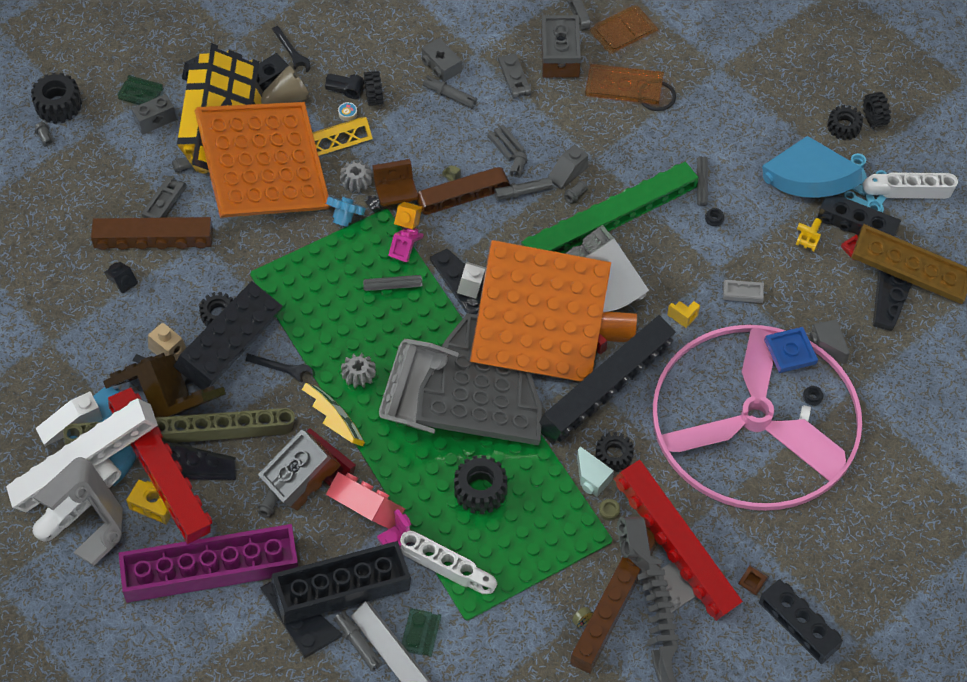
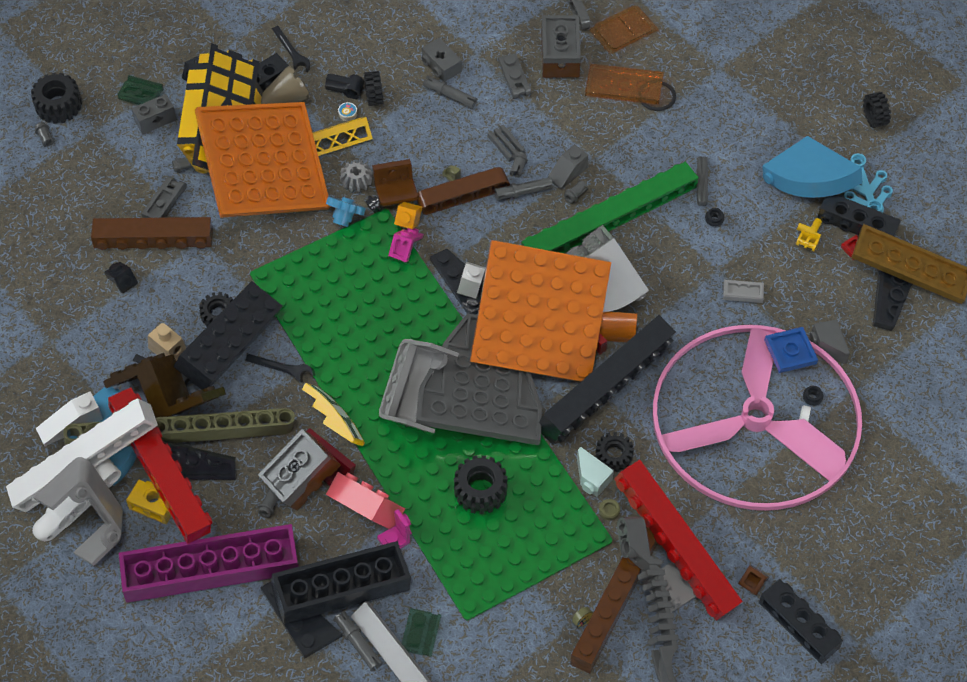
(358, 370): light grey gear -> none
(392, 282): dark grey axle -> none
(441, 554): white piece -> none
(683, 314): yellow panel -> none
(845, 114): black tyre -> none
(911, 185): white piece -> none

